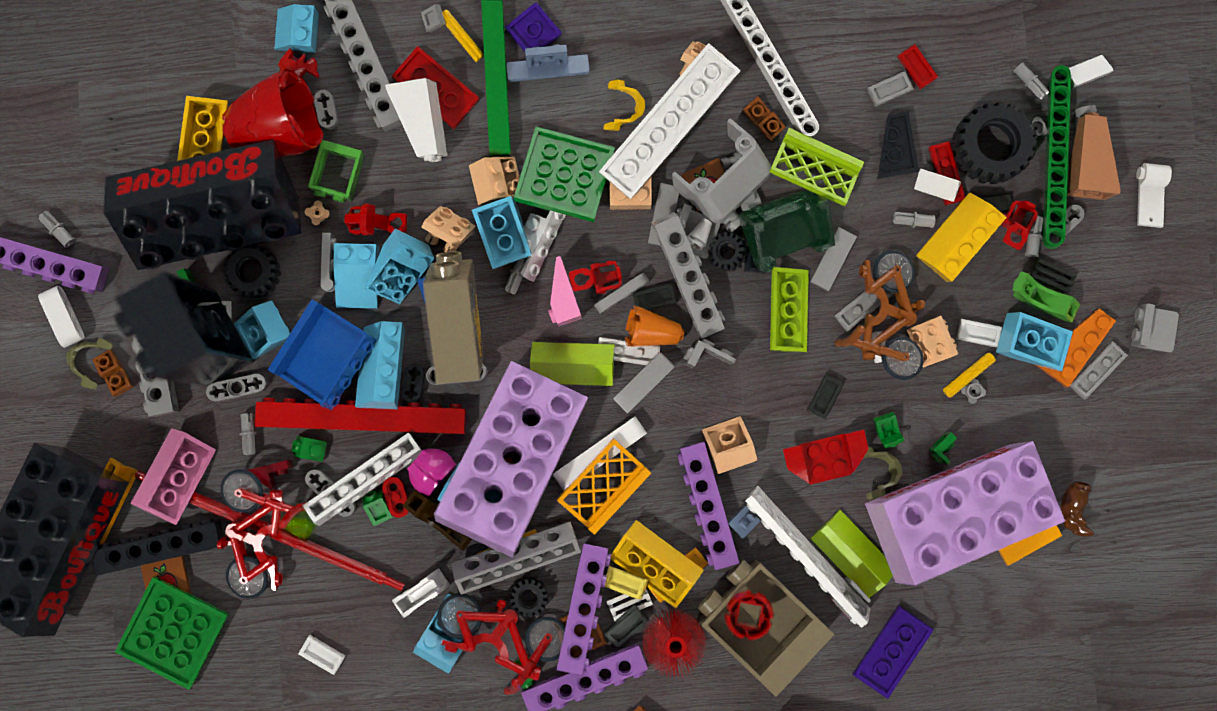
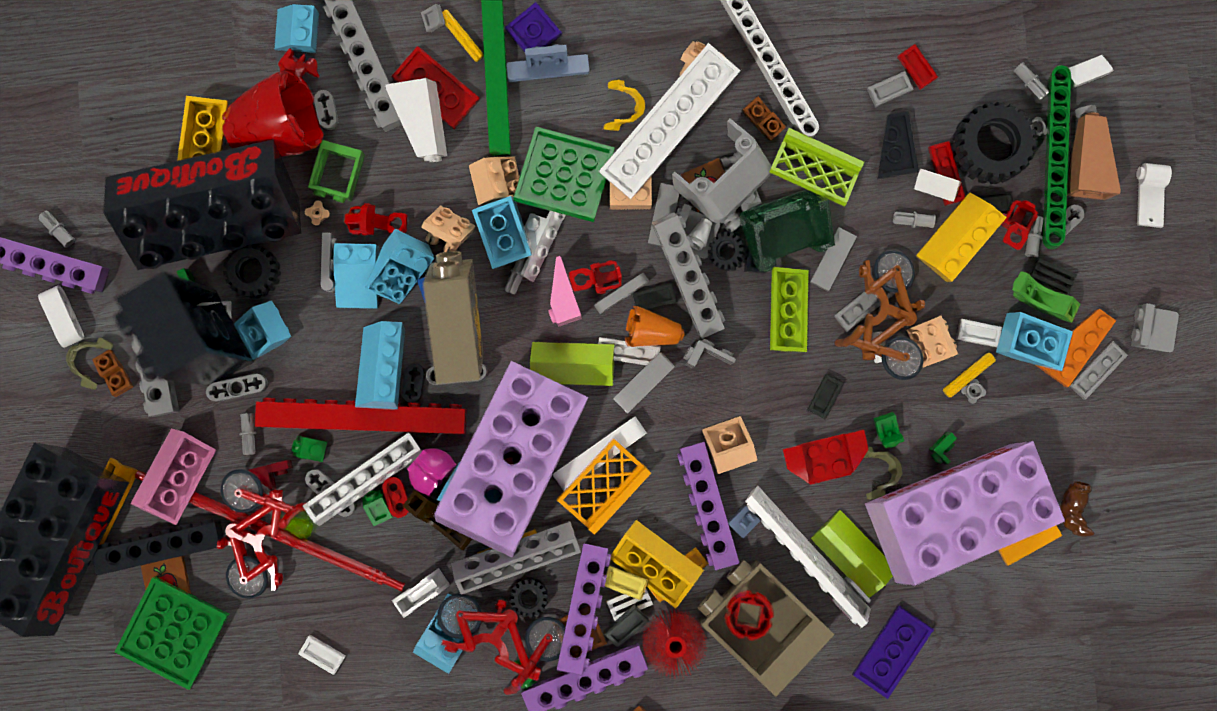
(322, 354): blue panel -> none

